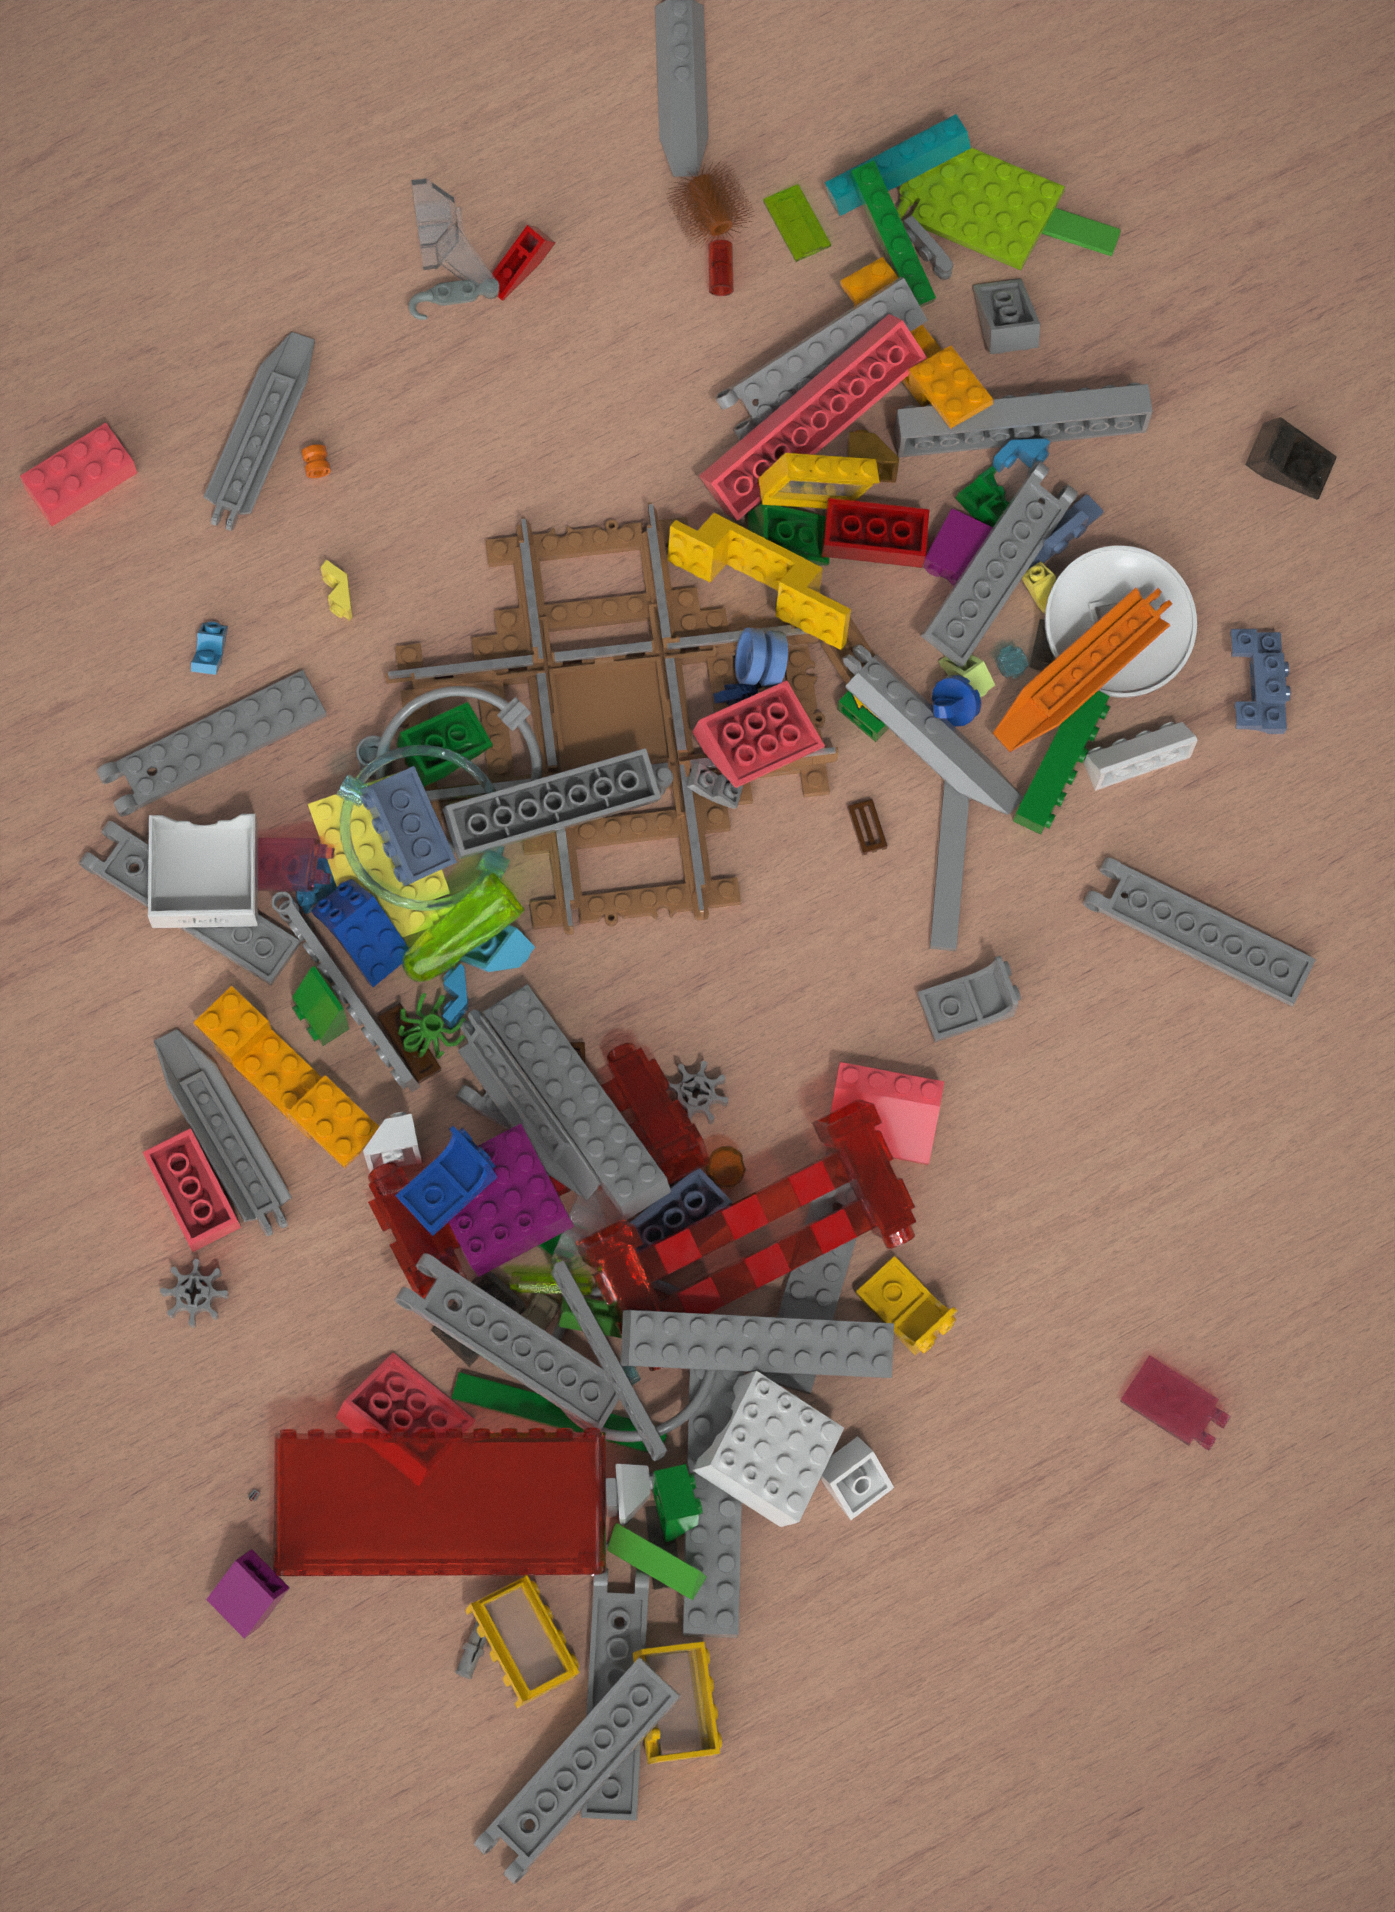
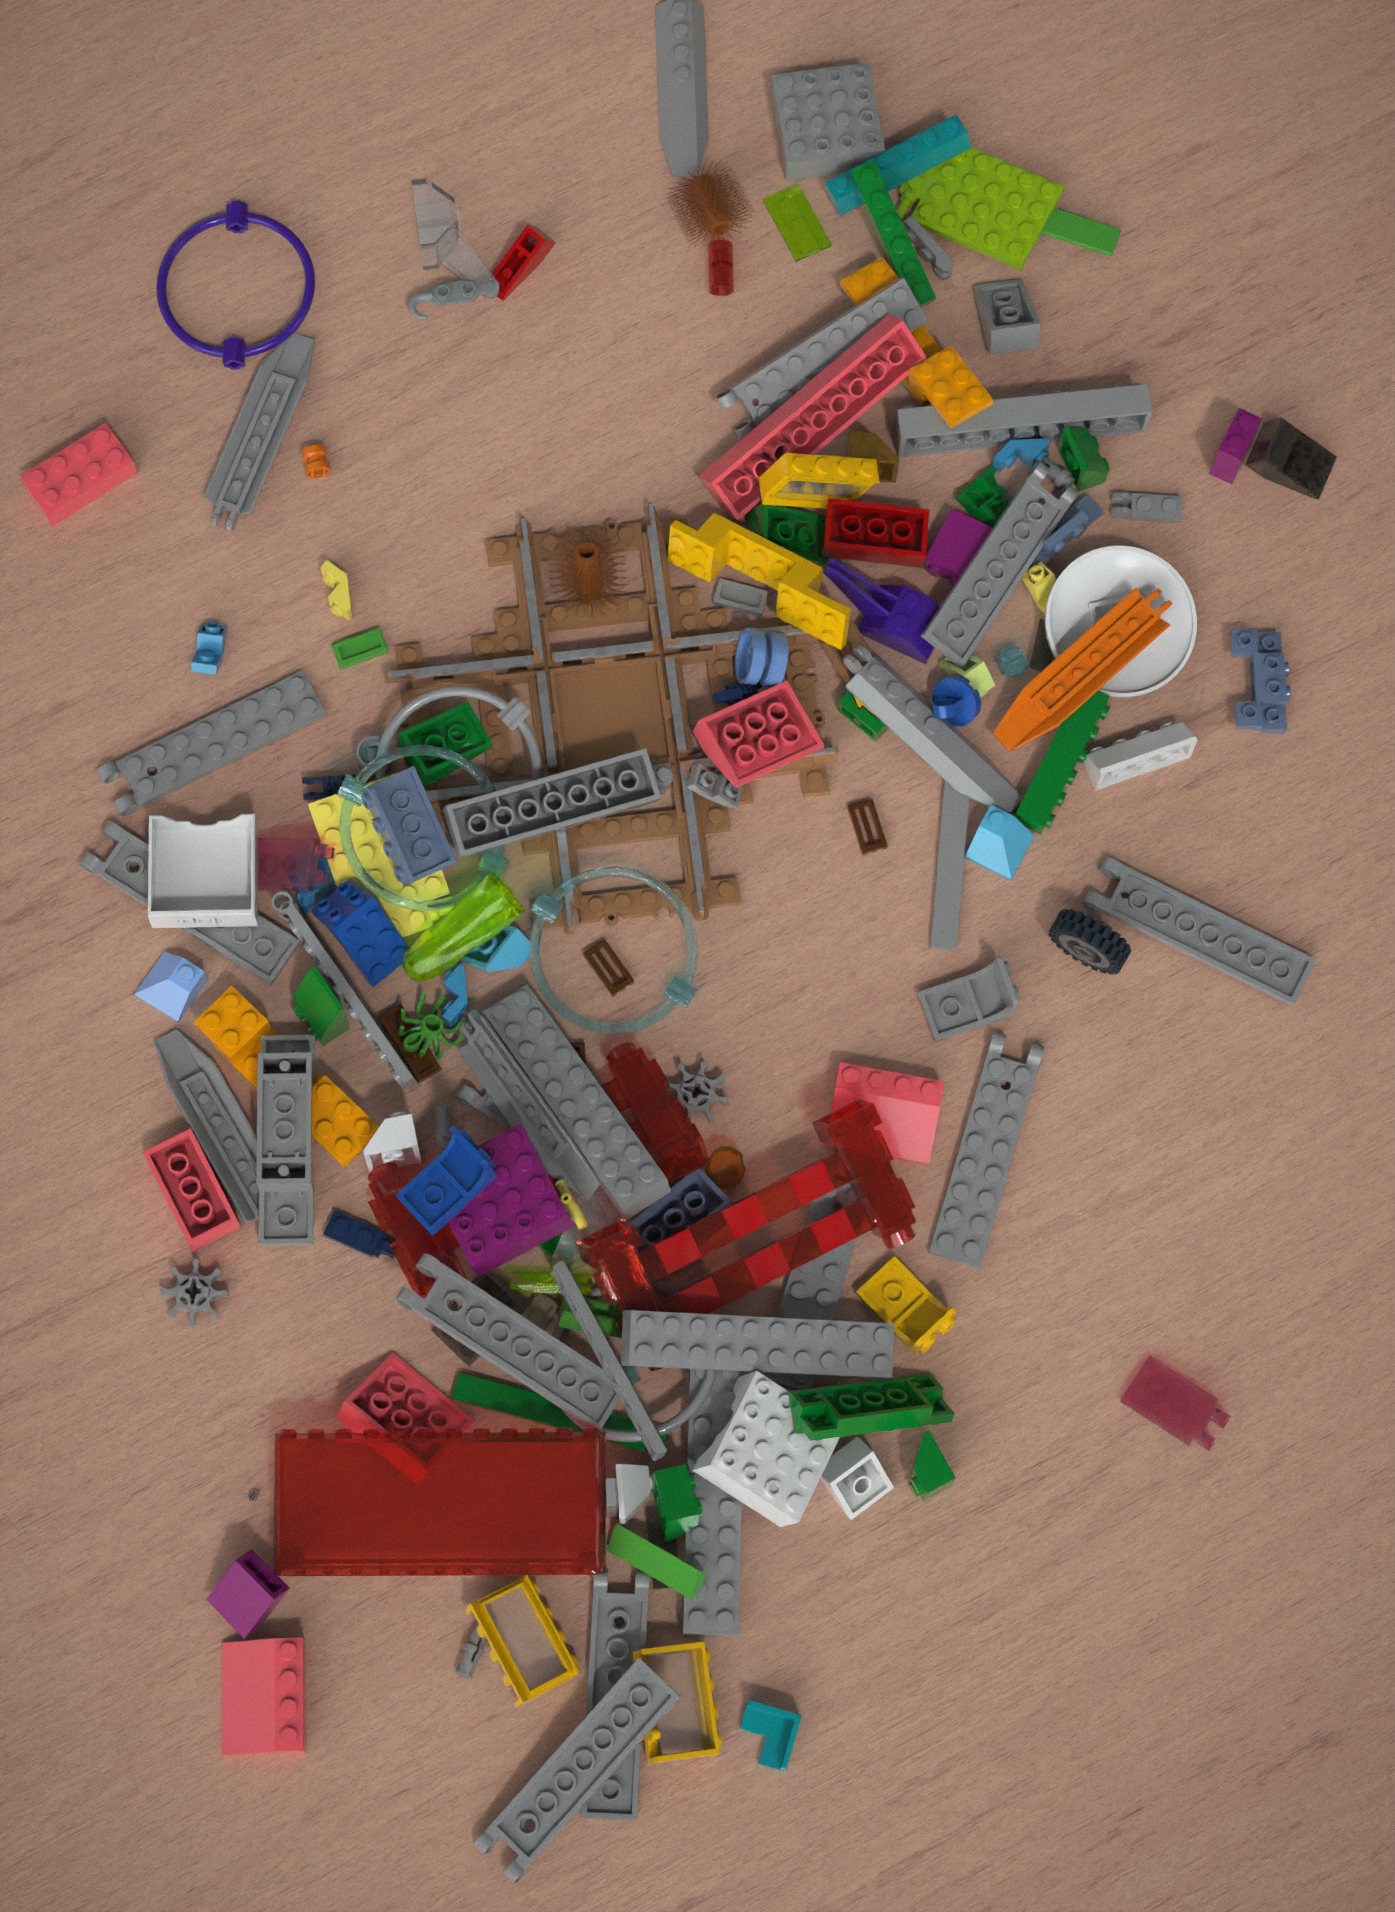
(172, 985): none -> light blue slope
(234, 349): none -> dark purple piece
(264, 1696): none -> coral slope
(285, 1140): none -> light grey bracket
(330, 785): none -> dark blue hinge
(357, 1236): none -> dark blue hinge
(360, 648): none -> bright green tile
(442, 1124): none -> light grey animal
(548, 908): none -> clear light blue piece
(569, 1201): none -> light yellow piece
(587, 571): none -> dark orange piece
(620, 985): none -> reddish brown tile
(740, 597): none -> light grey tile
(778, 1728): none -> teal panel
(826, 120): none -> light grey piece
(869, 1407): none -> green slope
(891, 612): none -> dark purple slope
(930, 1469): none -> green slope
(985, 1155): none -> light grey hinge
(1000, 843): none -> medium azure slope
(1060, 476): none -> light grey animal
(1082, 458): none -> green slope
(1089, 941): none -> black wheel
(1148, 507): none -> light grey hinge
(1235, 446): none -> magenta brick

